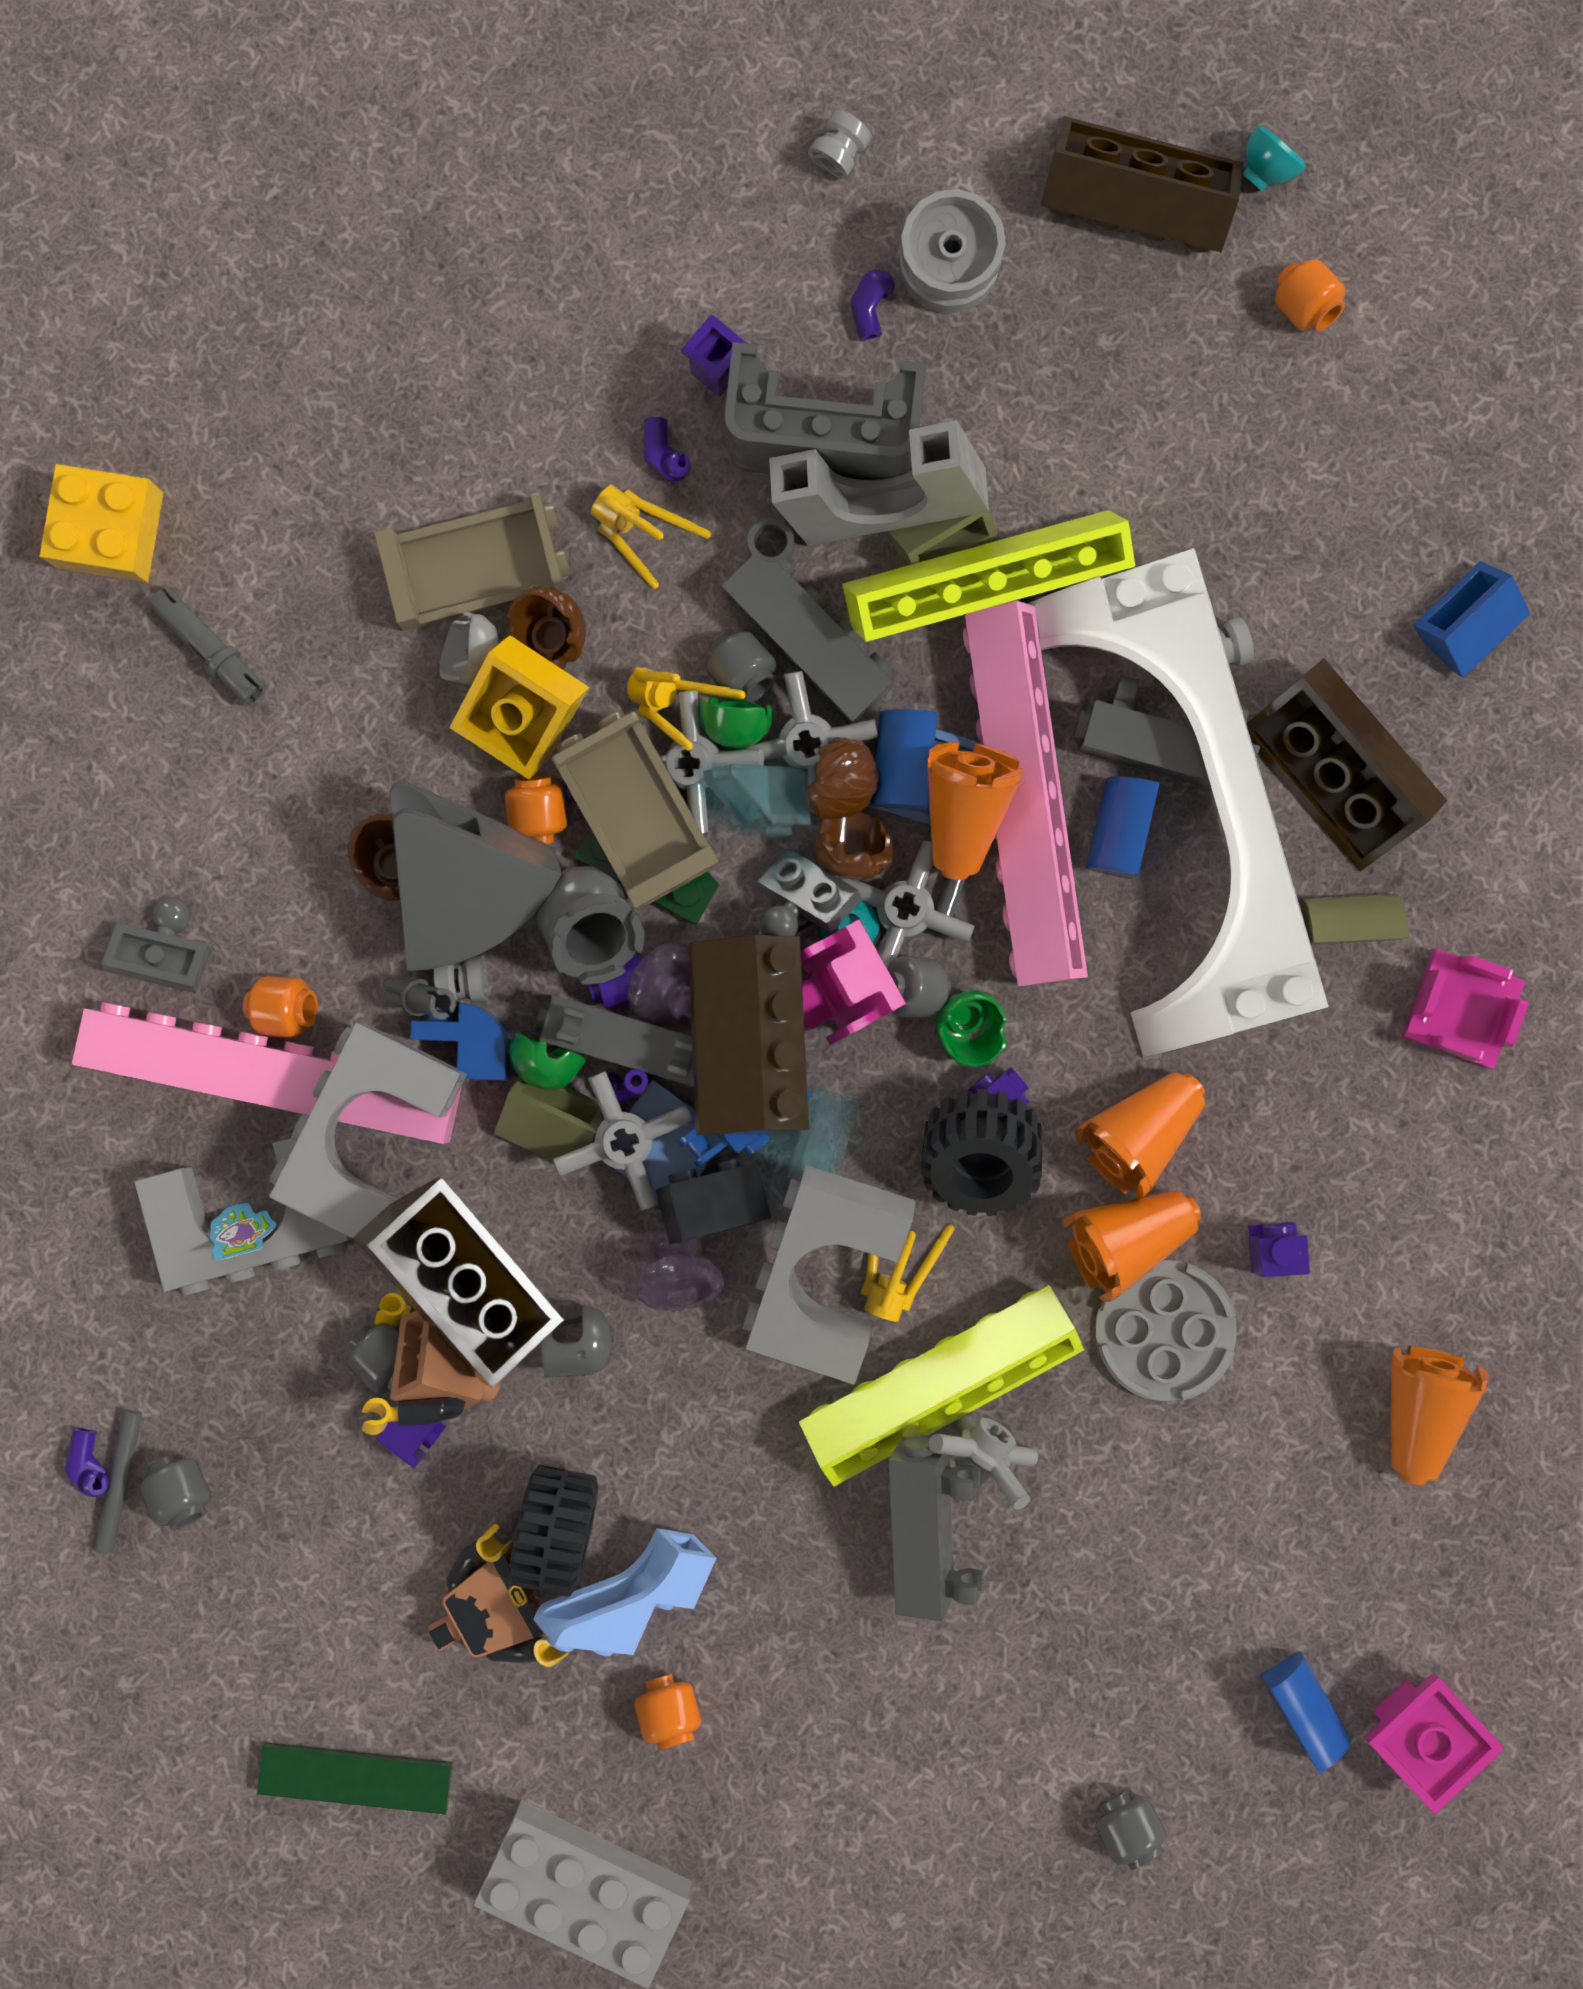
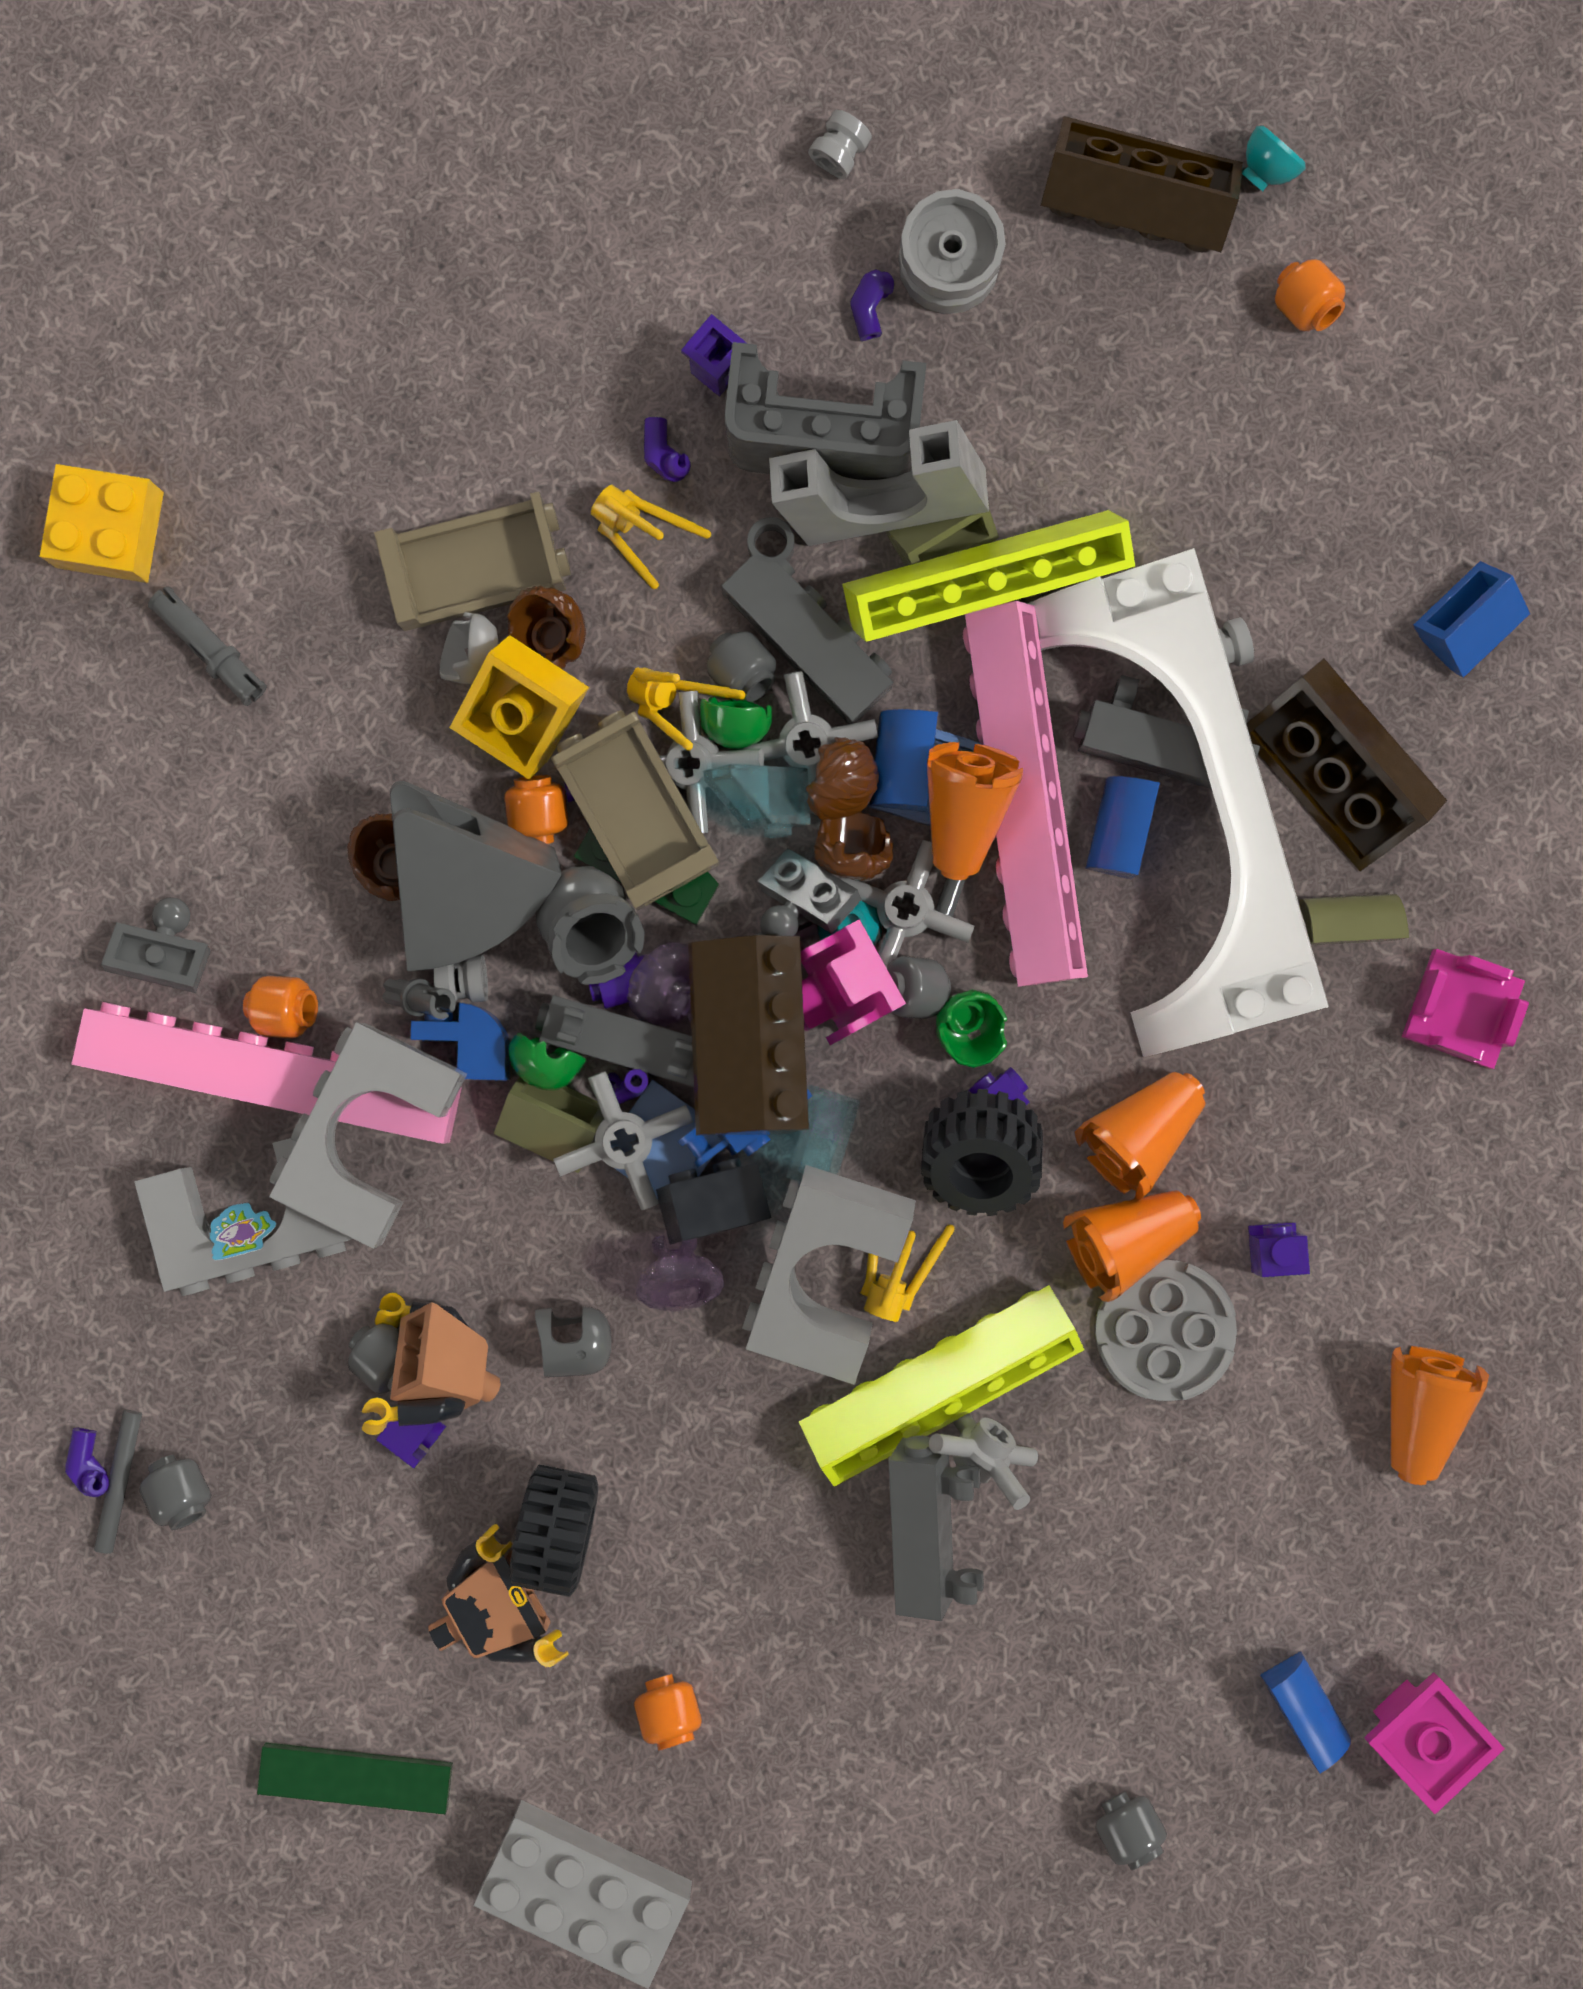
(459, 1280): dark brown slope -> none
(615, 1611): light blue arch -> none

